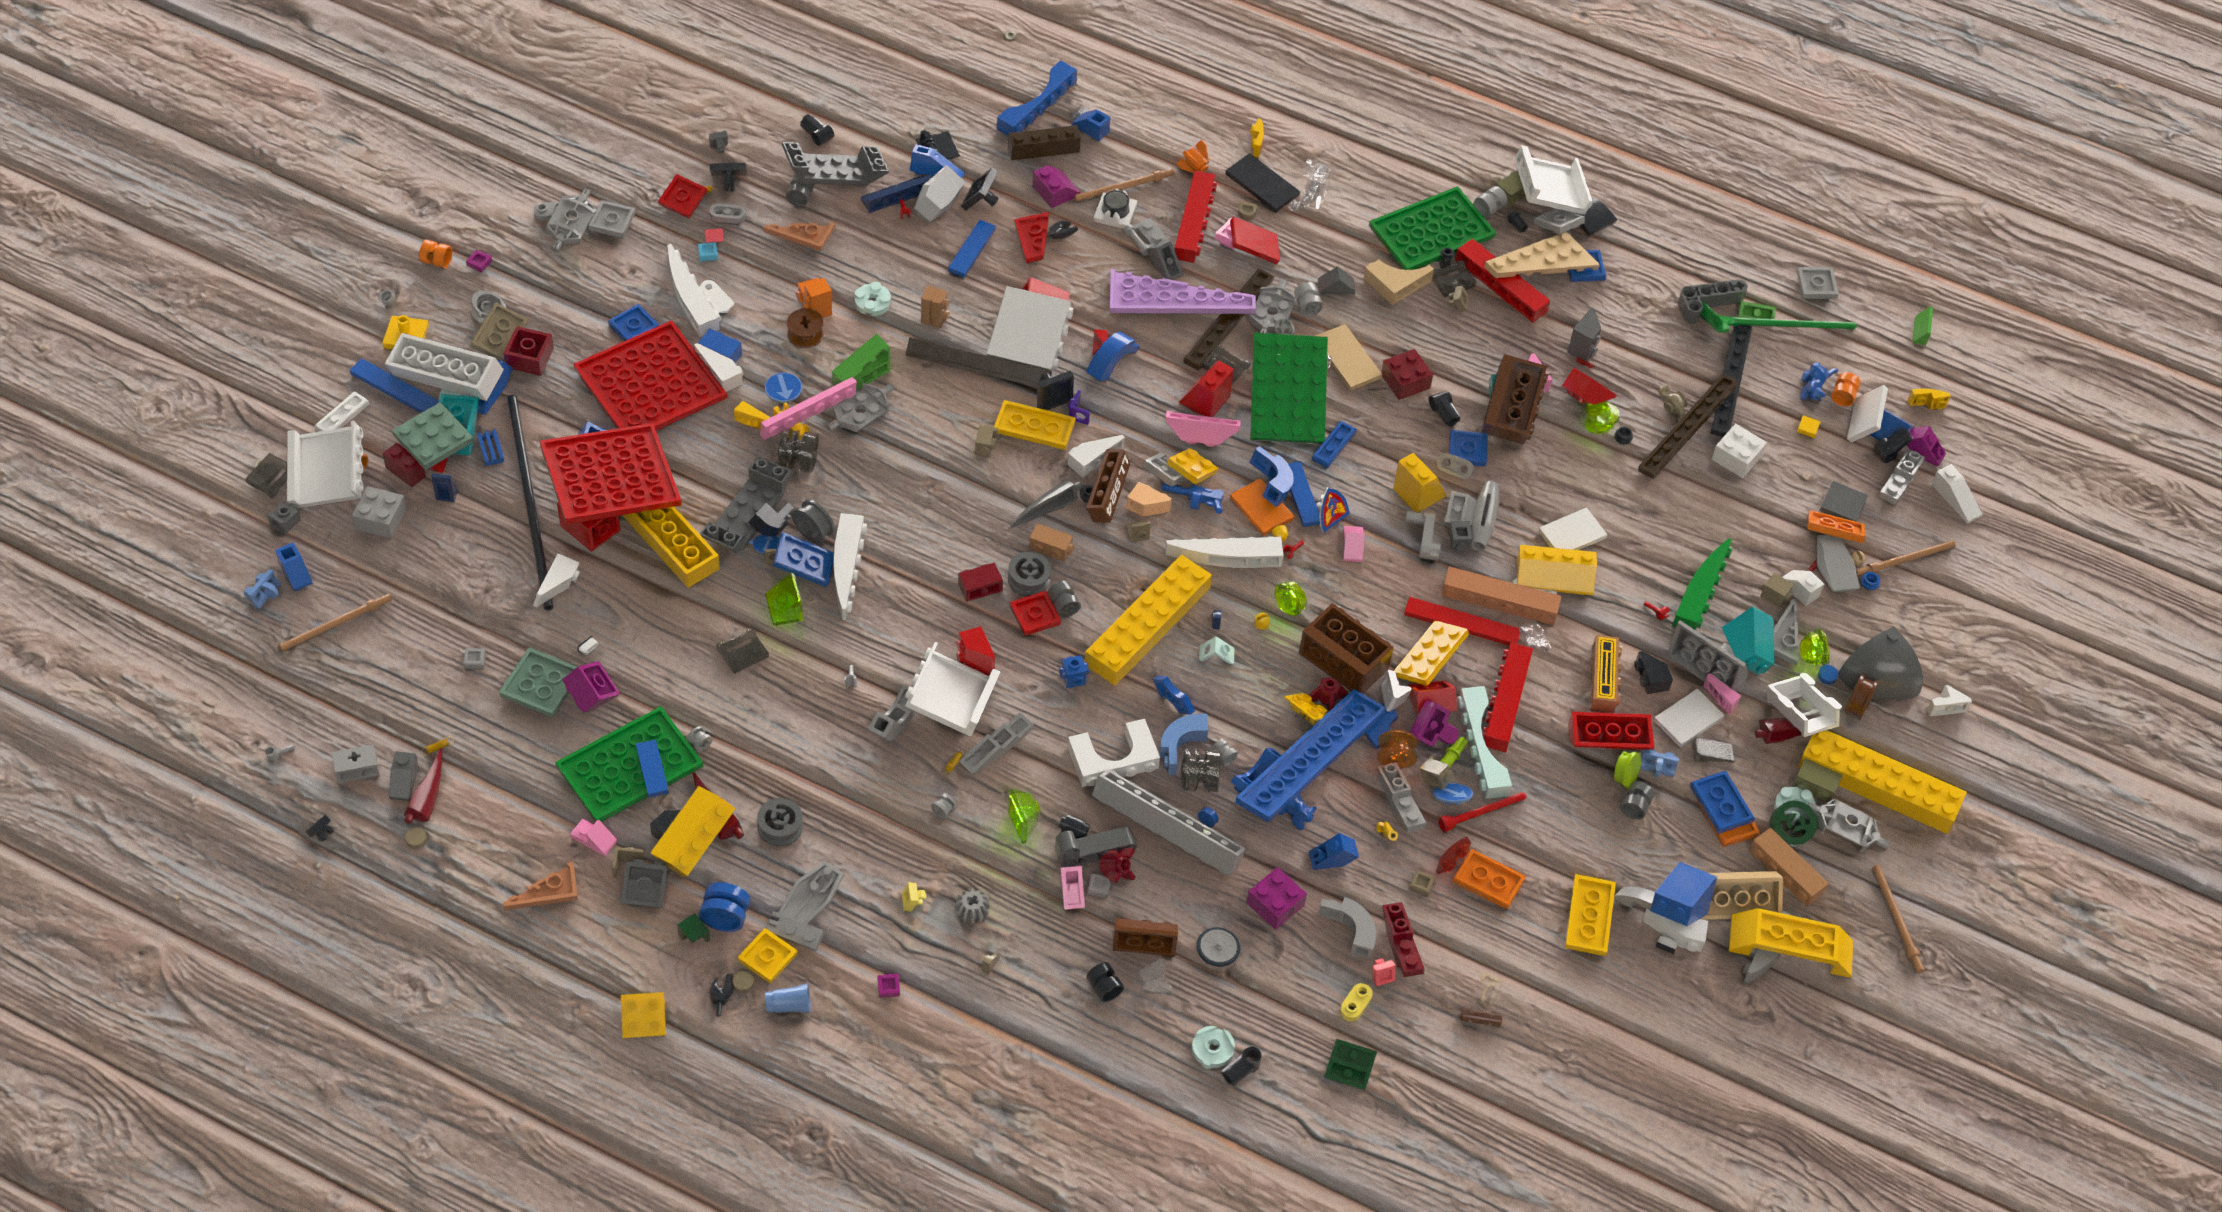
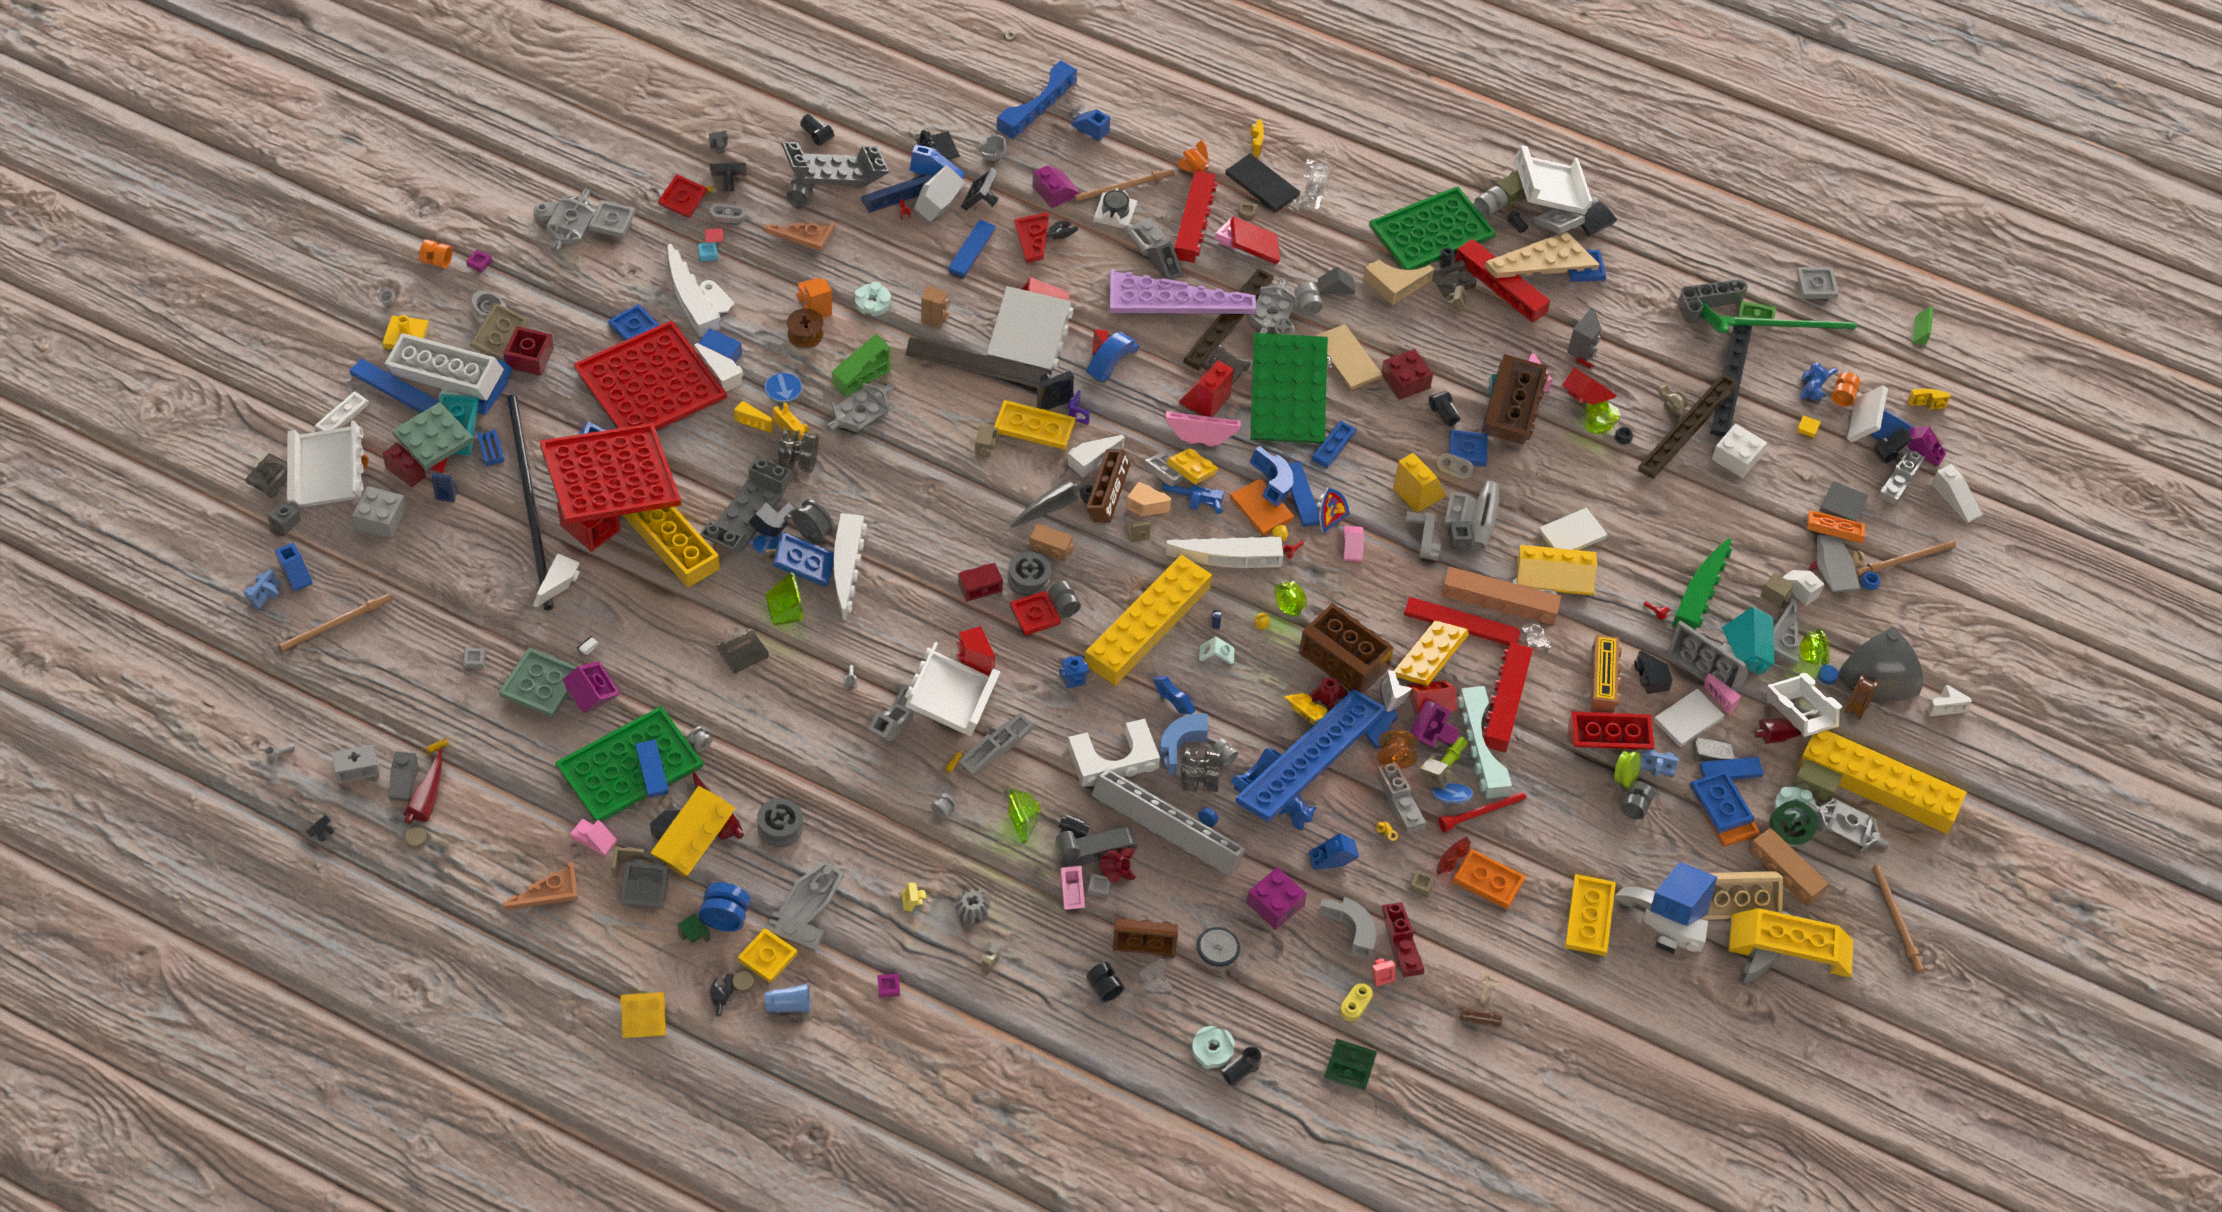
(808, 408): bright pink plate -> none
(994, 148): none -> light grey hair
(1044, 142): dark brown brick -> none
(1736, 768): none -> blue tile

